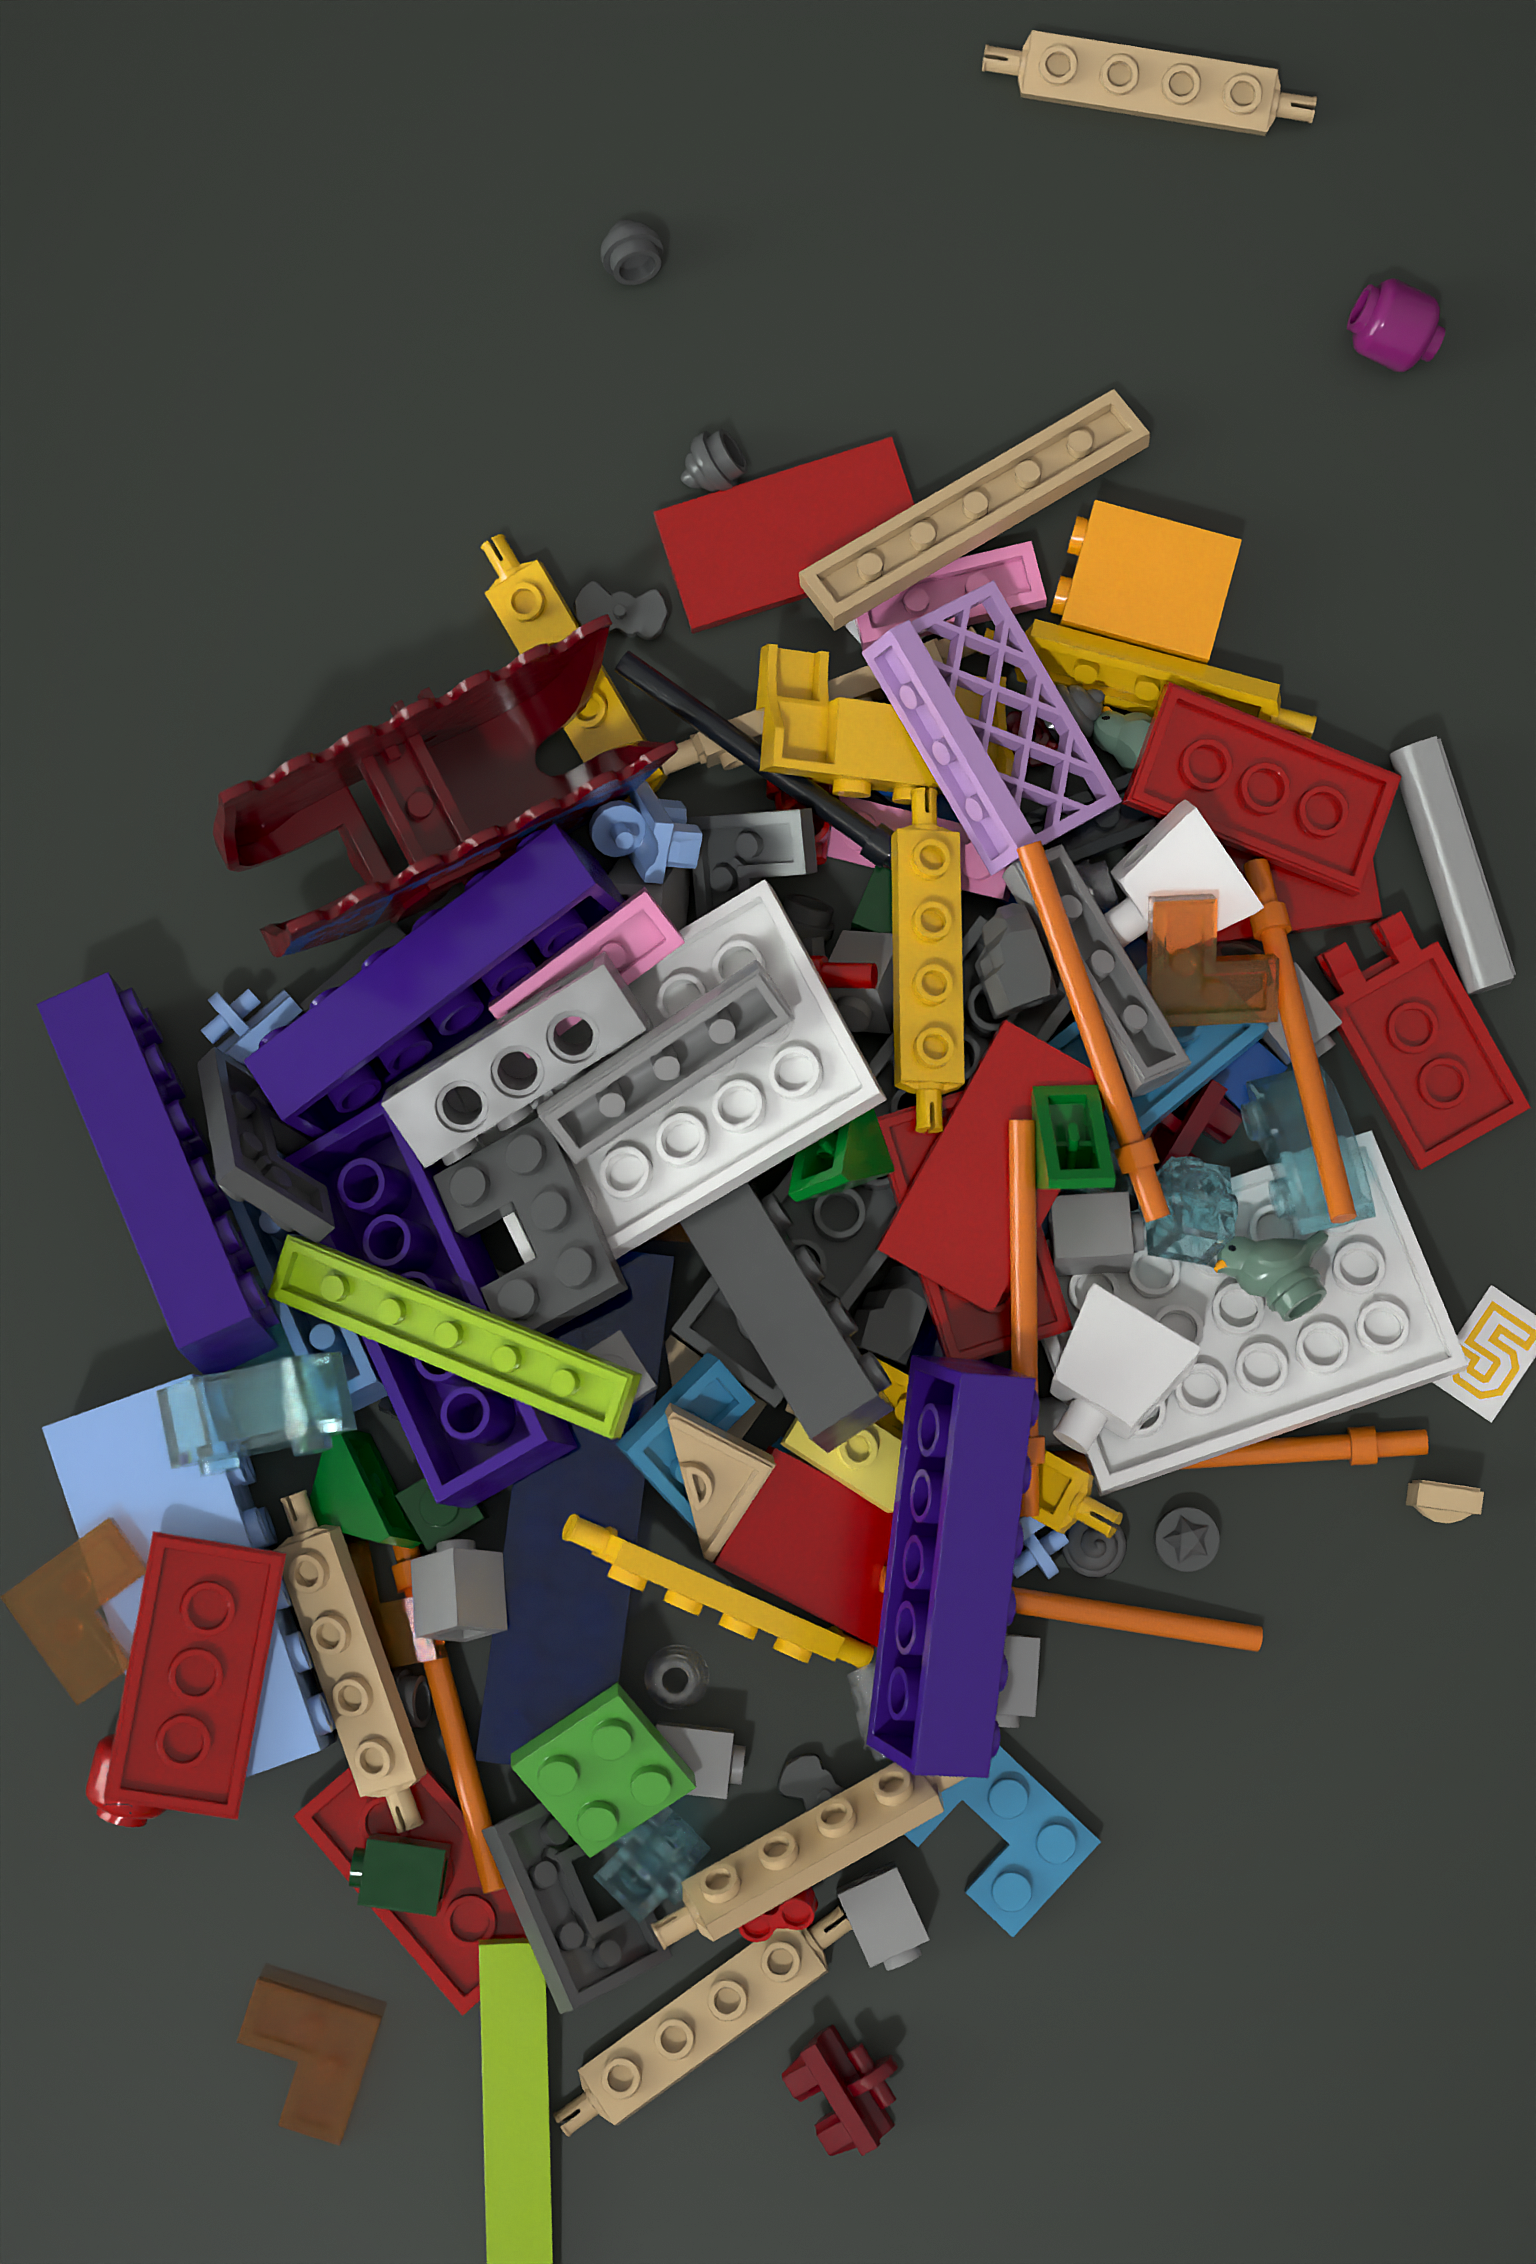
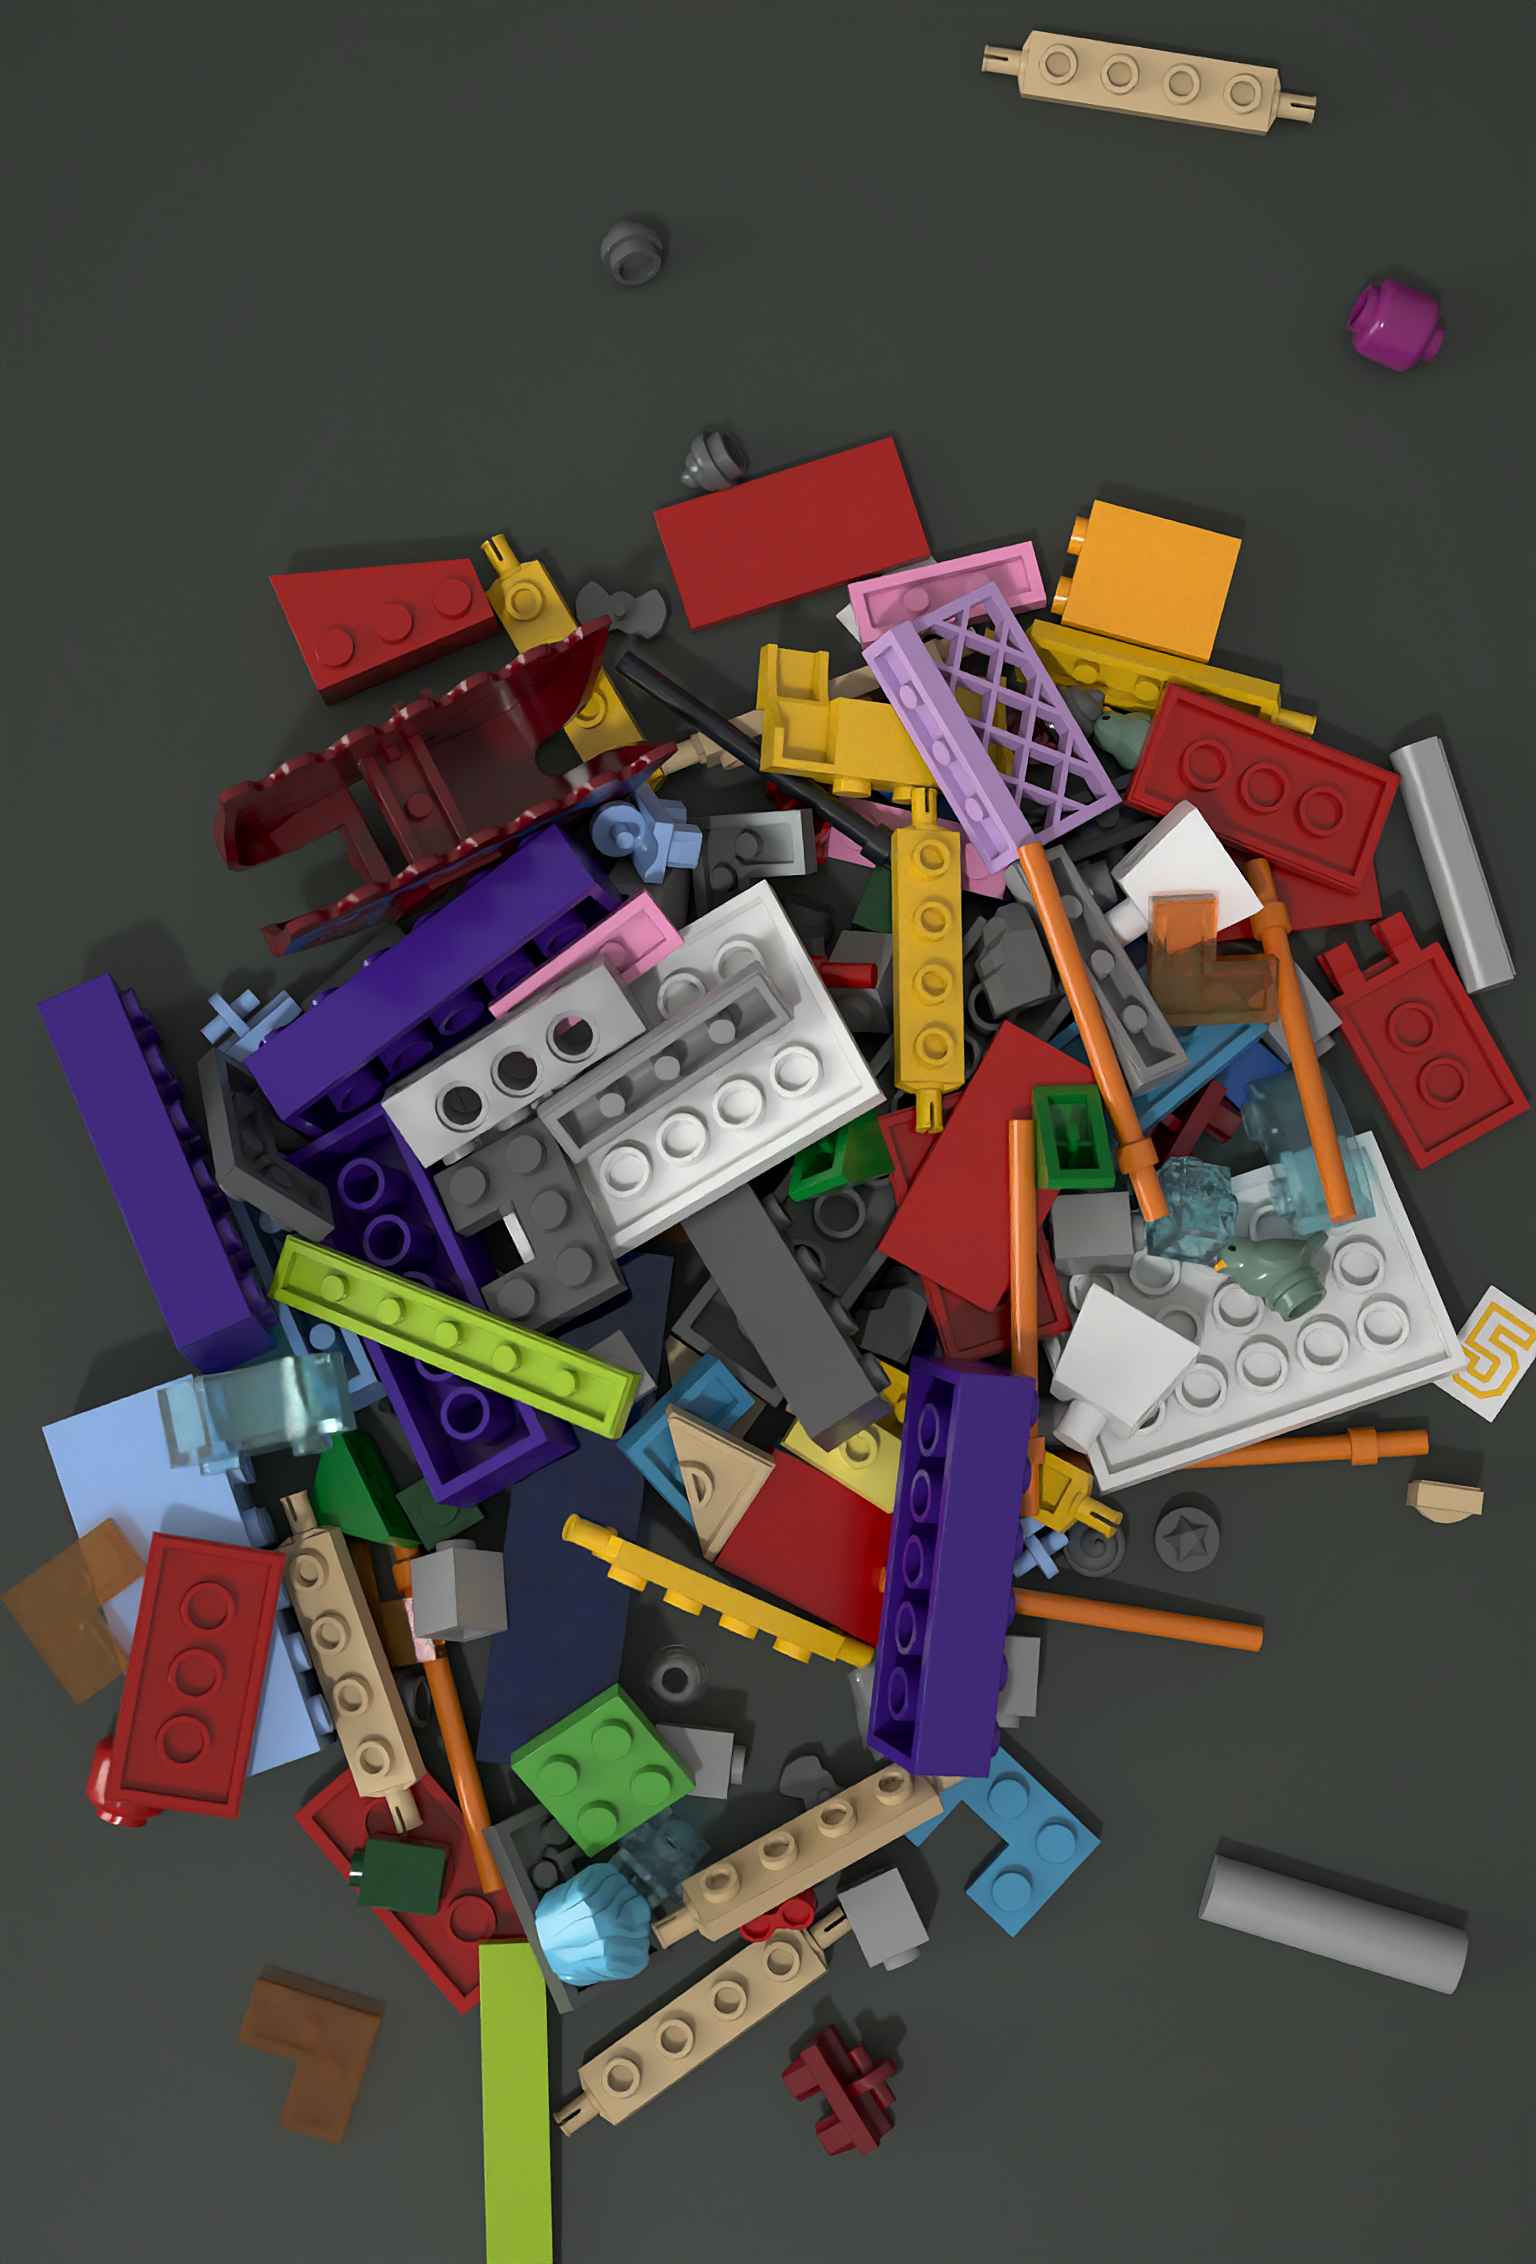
(382, 620): none -> red wedge
(594, 1927): none -> medium azure hair
(974, 509): tan plate -> none
(1334, 1924): none -> light grey brick

